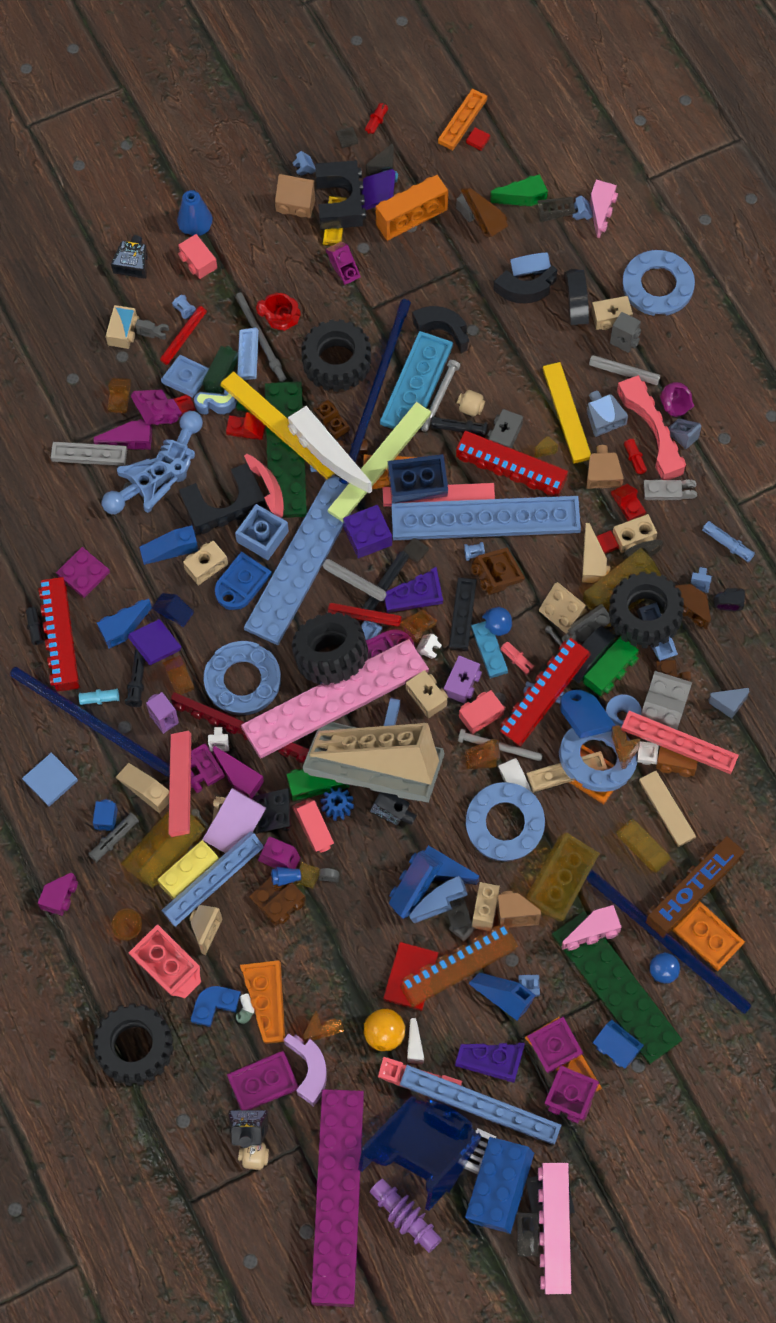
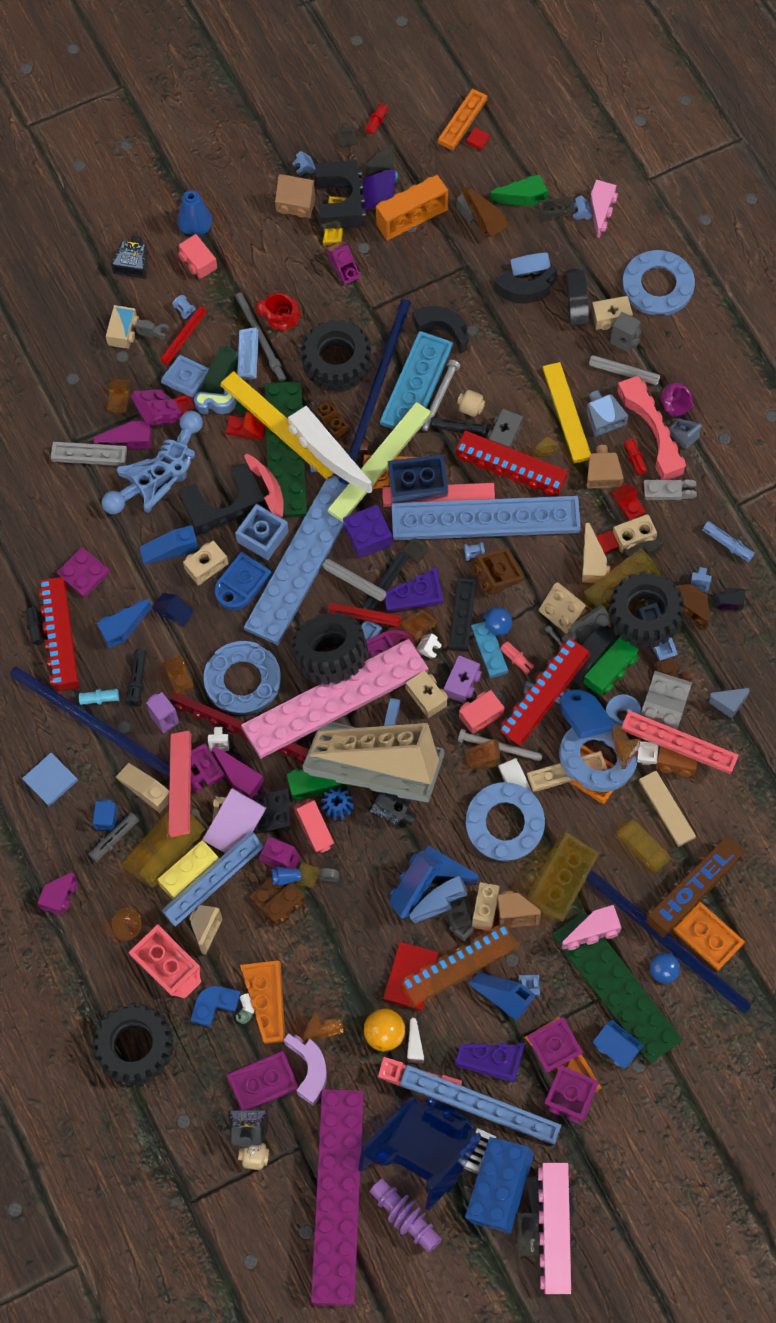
(154, 642): dark purple tile -> none

